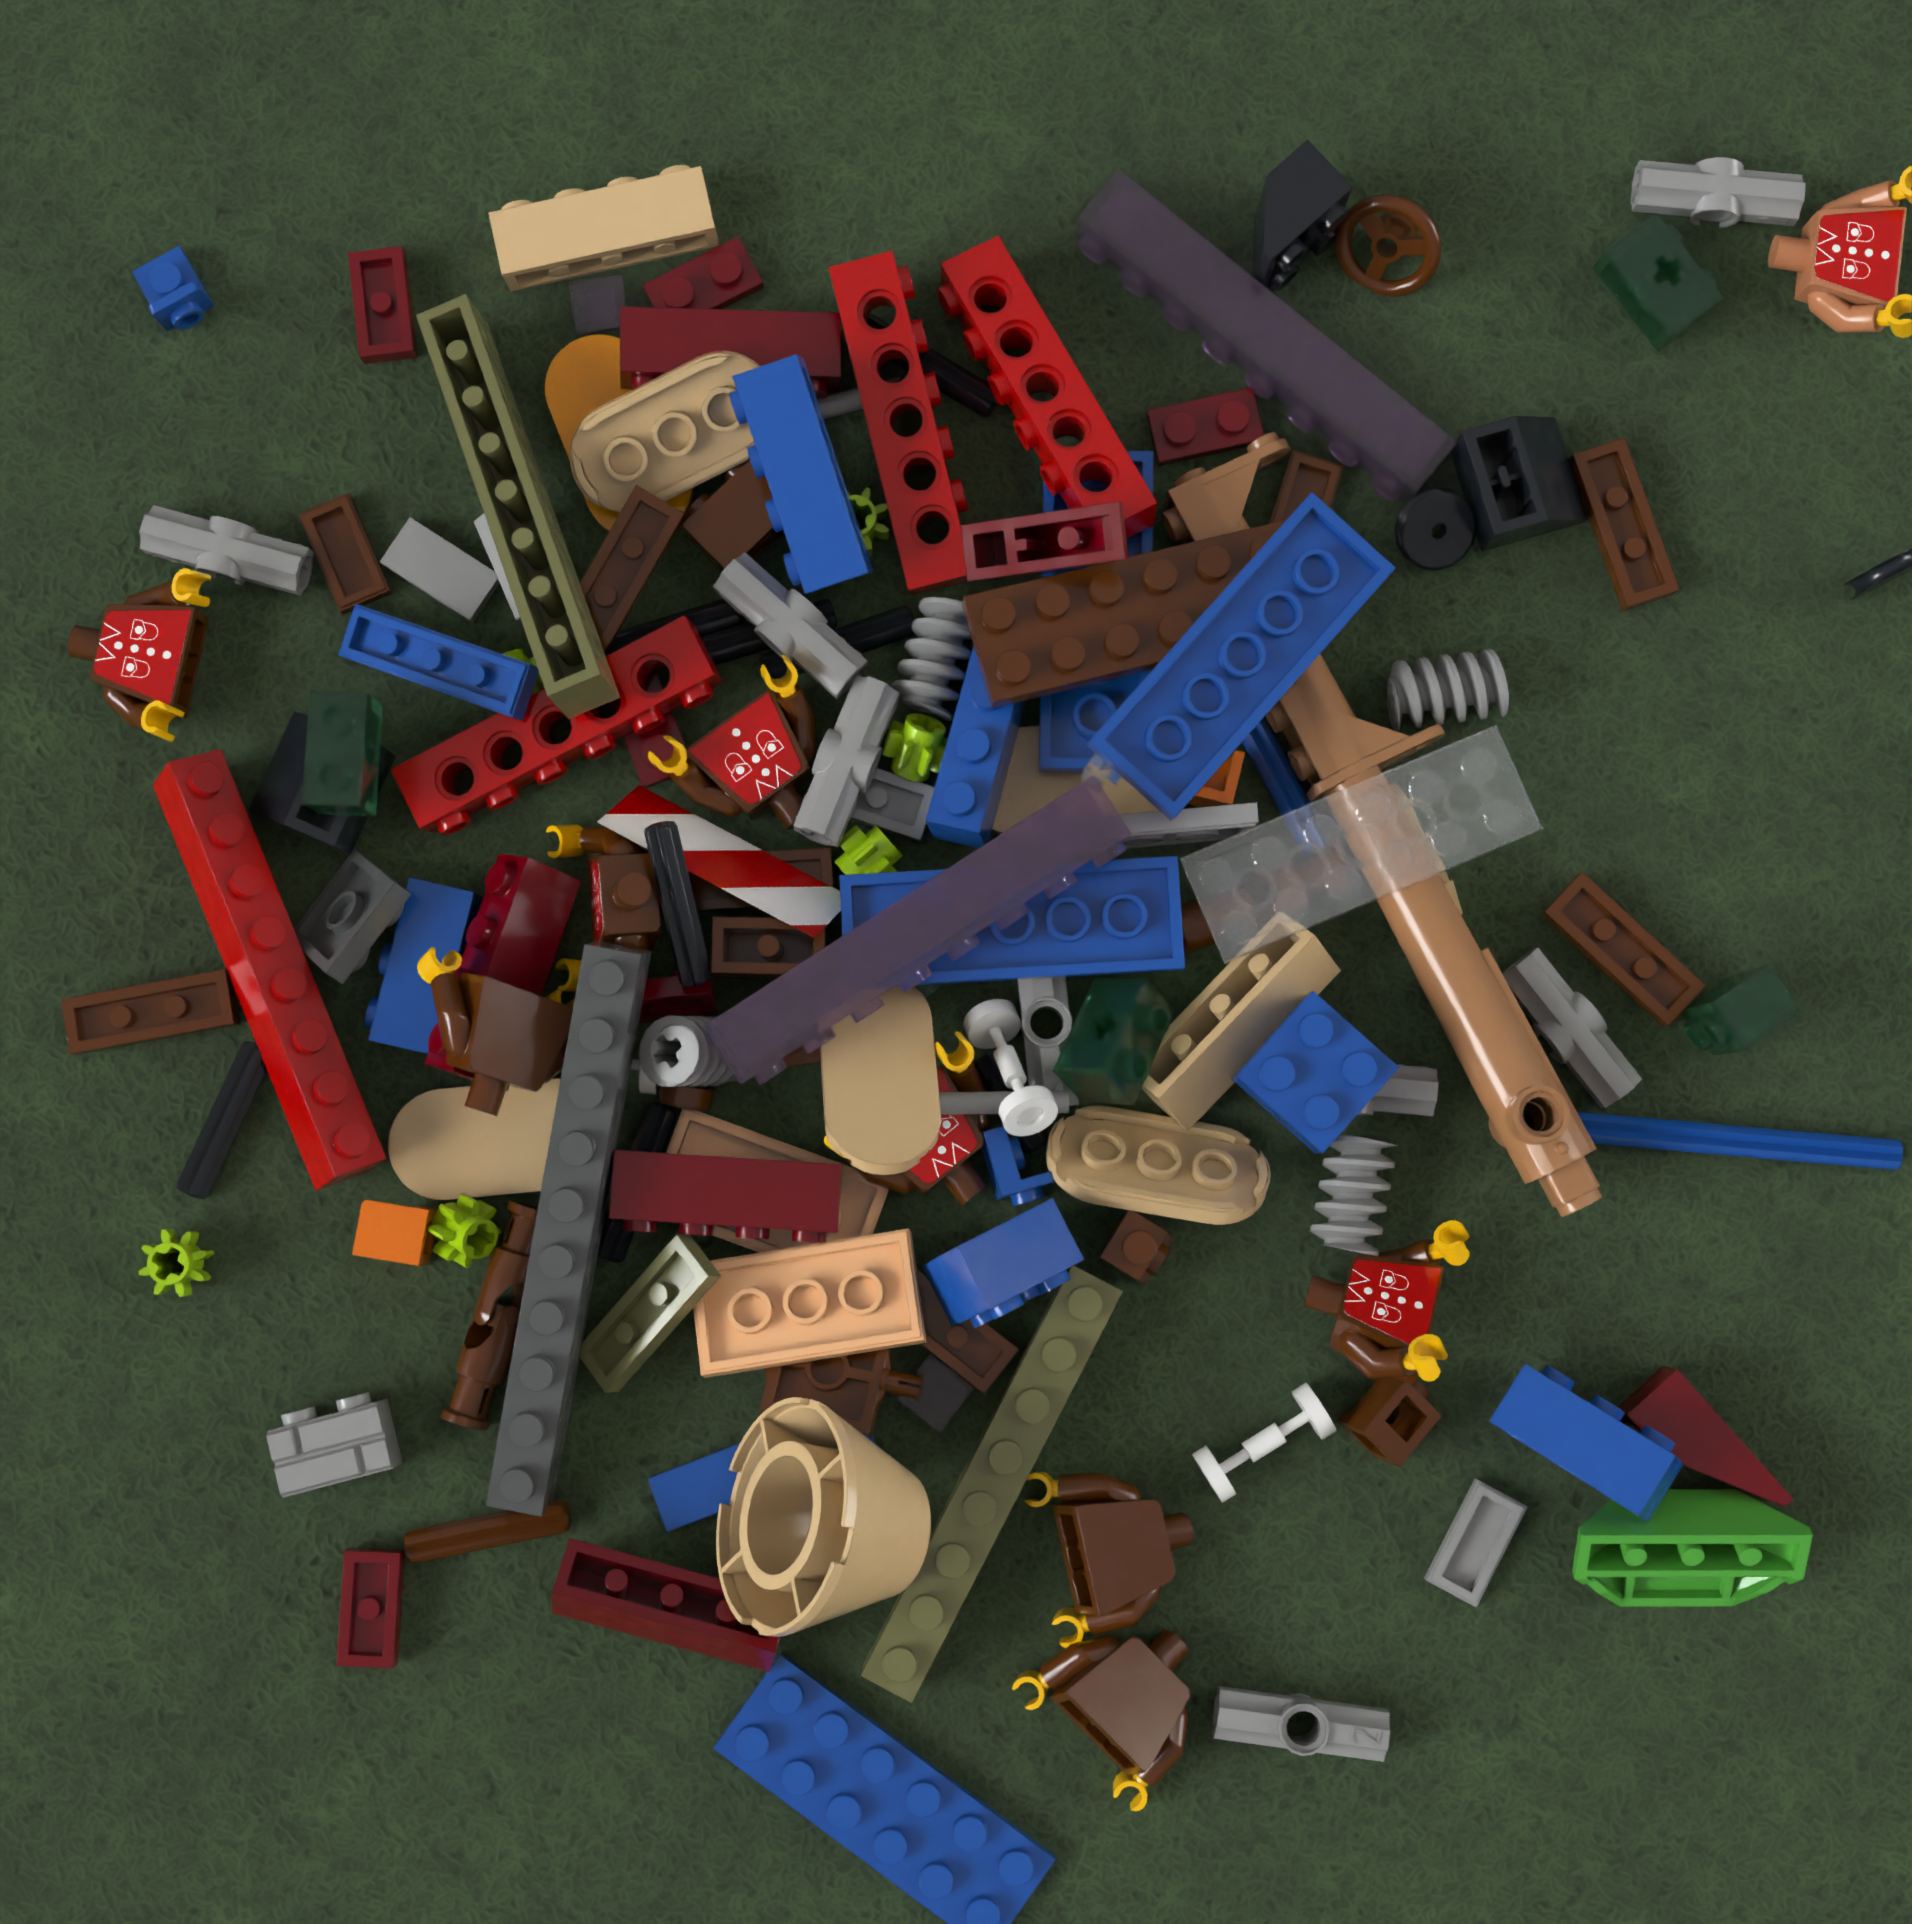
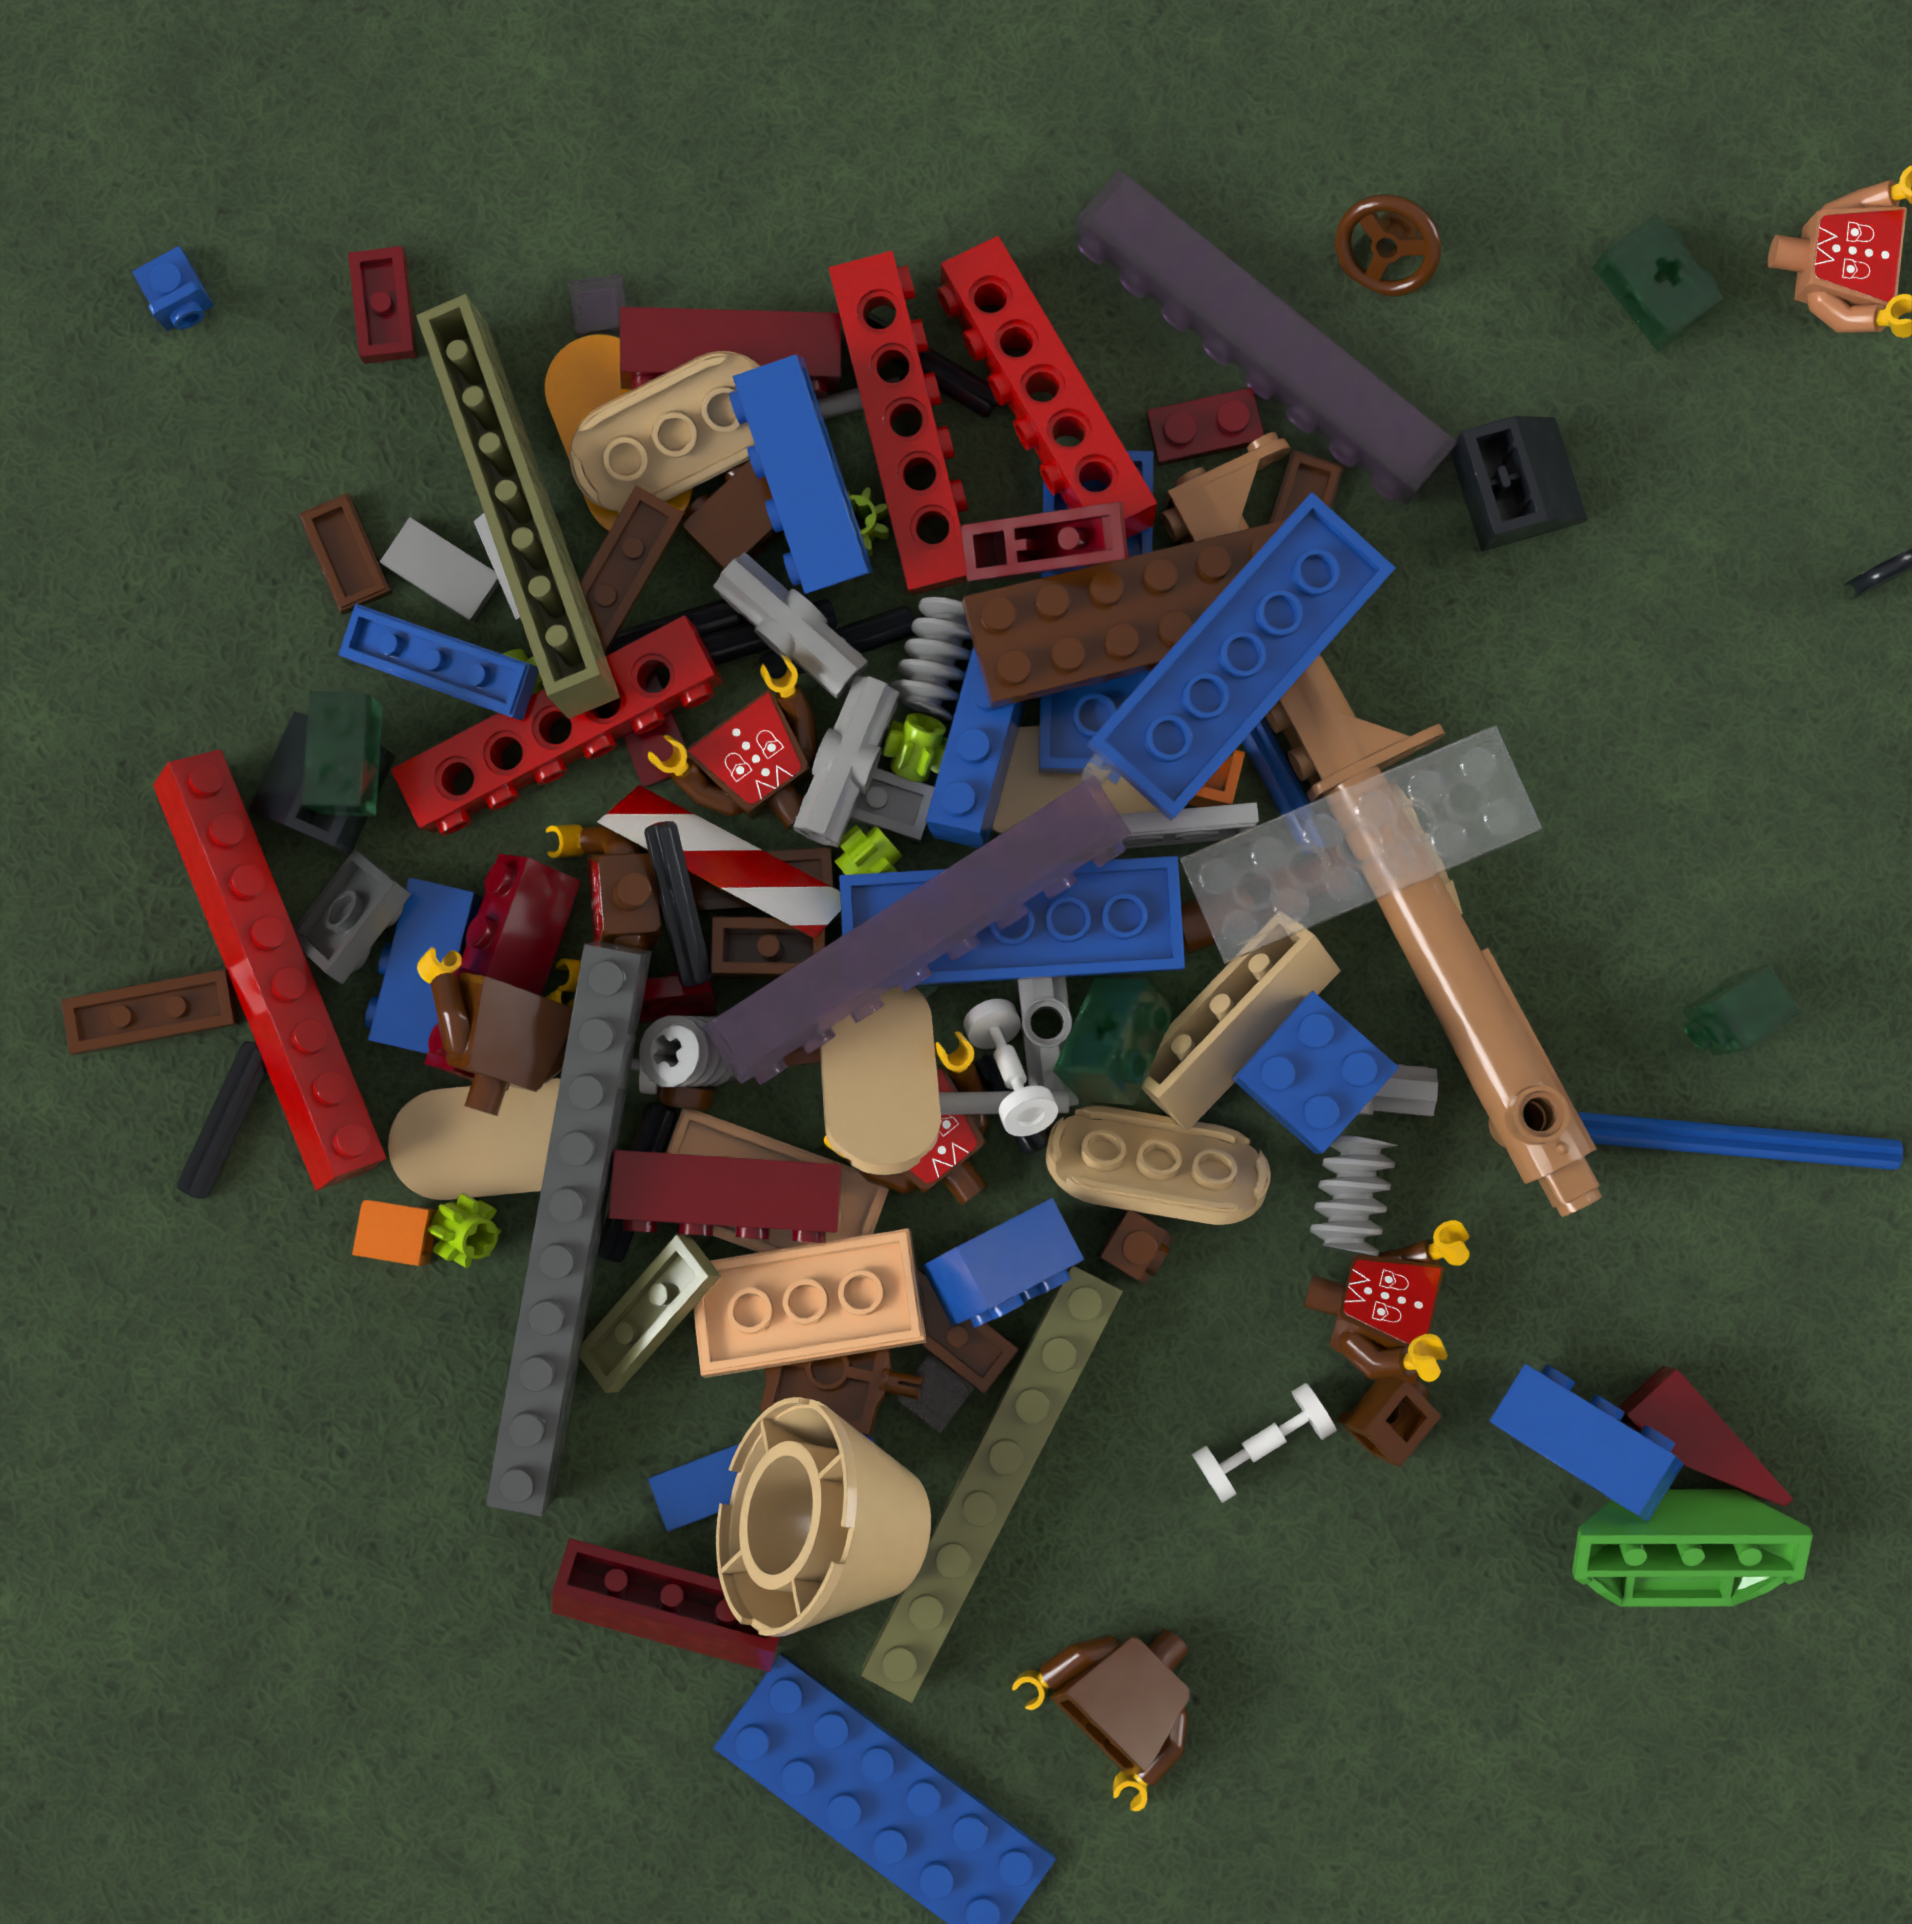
(148, 652): torso -> none
(190, 1257): lime gear -> none
(226, 549): light grey piece -> none
(334, 1446): light grey brick -> none
(370, 1607): dark red plate -> none
(485, 1532): reddish brown axle -> none
(486, 1356): reddish brown piece -> none
(603, 227): tan brick -> none
(708, 280): dark red plate -> none
(1003, 1160): blue bracket -> none
(1112, 1549): reddish brown torso -> none
(1297, 214): black slope -> none
(1336, 1730): light grey piece -> none
(1446, 687): light grey piece -> none
(1452, 540): black piece -> none
(1475, 1542): light grey tile -> none
(1571, 1028): light grey piece -> none
(1623, 524): reddish brown plate -> none
(1623, 949): reddish brown plate -> none
(1717, 192): light grey piece -> none

